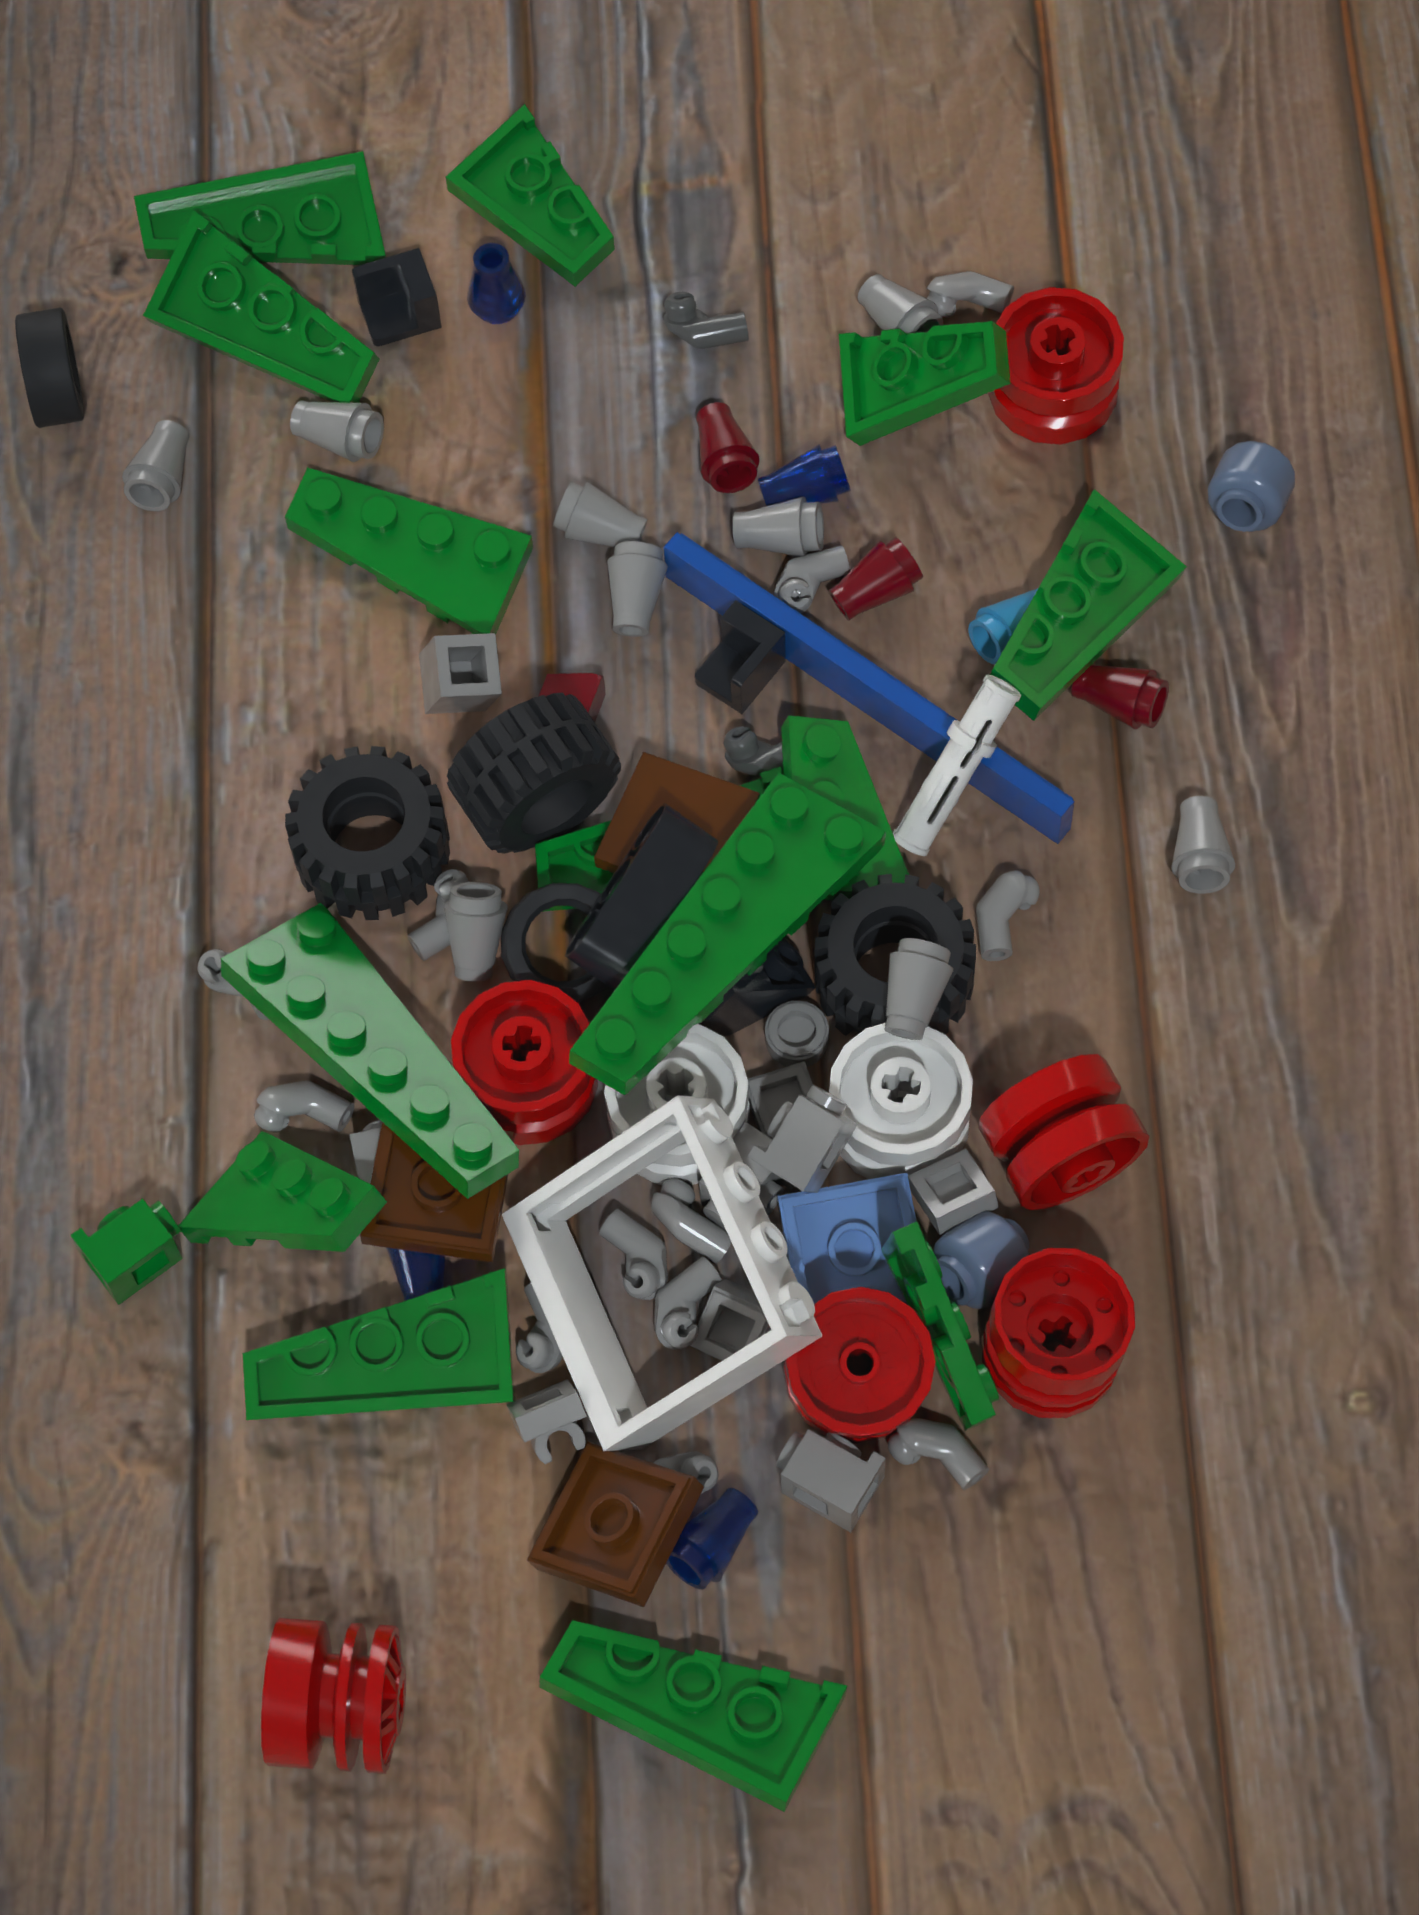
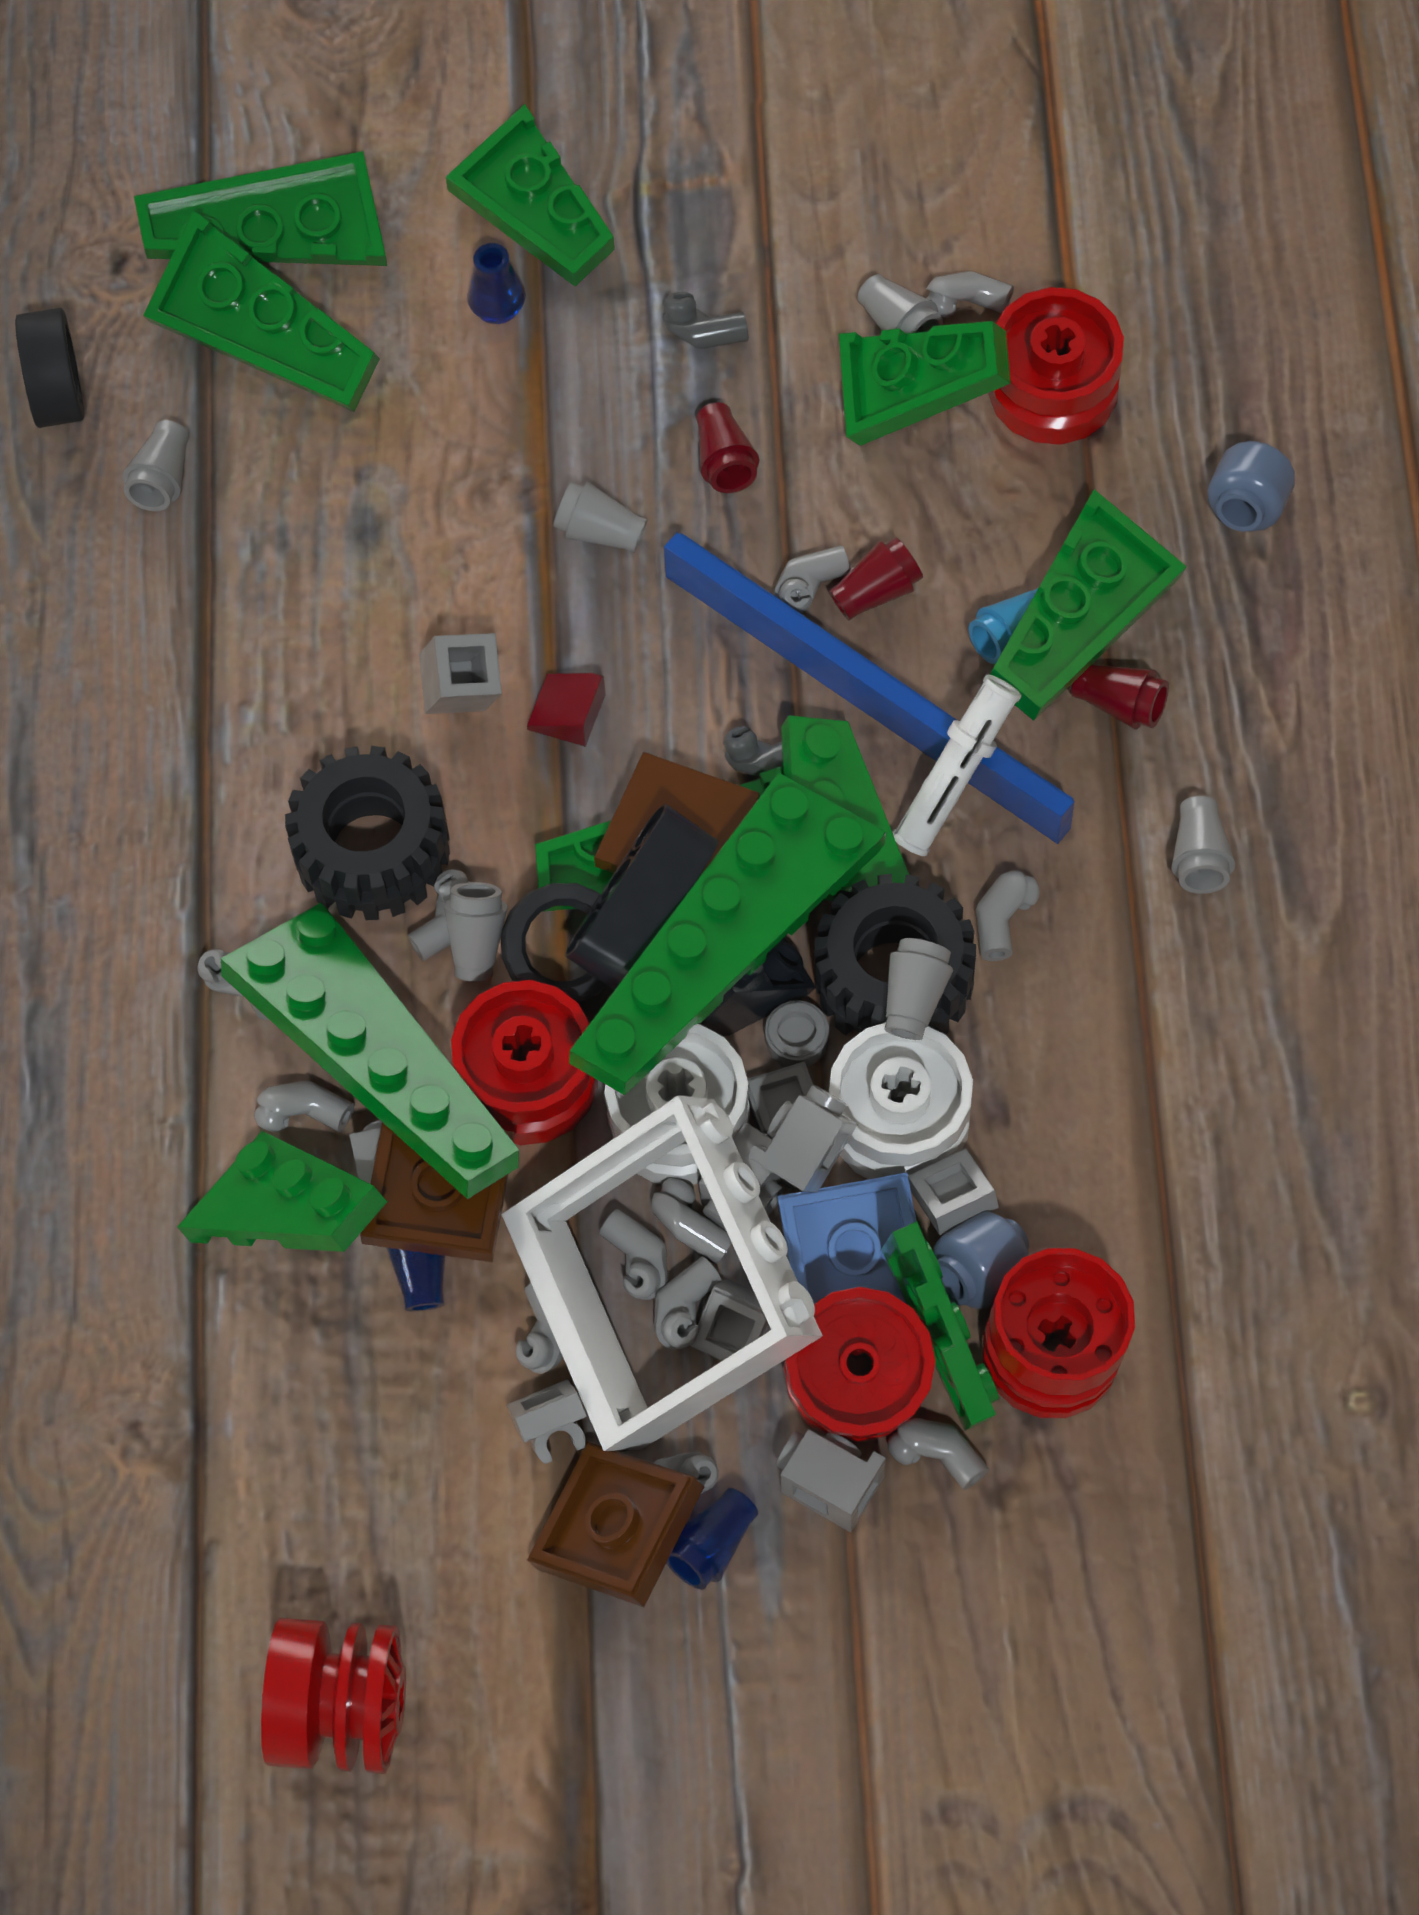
(130, 1247): green brick -> none
(340, 427): light grey cone -> none
(396, 297): black panel -> none
(408, 1355): green wing -> none
(437, 556): green wing -> none
(533, 772): black tyre -> none
(635, 584): light grey cone -> none
(714, 1714): green wing -> none
(744, 660): black panel -> none
(782, 528): light grey cone -> none
(814, 475): clear blue cone -> none
(1063, 1131): red wheel -> none

